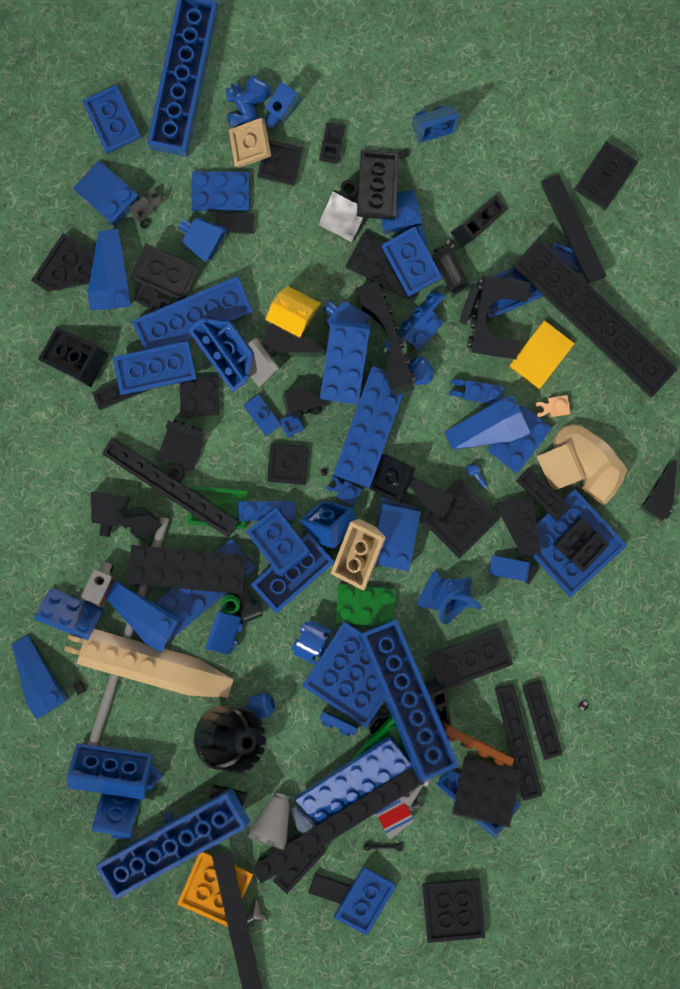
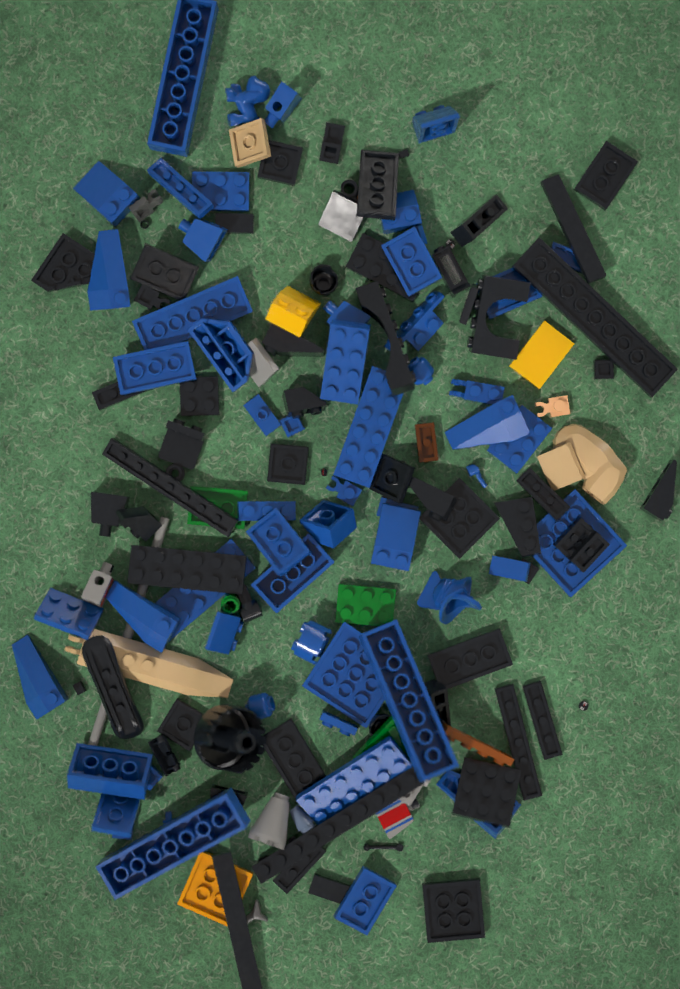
(73, 356): black slope -> none
(111, 119): blue plate -> none
(112, 688): none -> black piece
(164, 755): none -> black hinge
(180, 188): none -> blue plate
(180, 724): none -> black tile
(293, 757): none -> black tile
(323, 280): none -> black hair
(358, 553): tan slope -> none
(426, 442): none -> reddish brown plate
(603, 369): none -> black tile

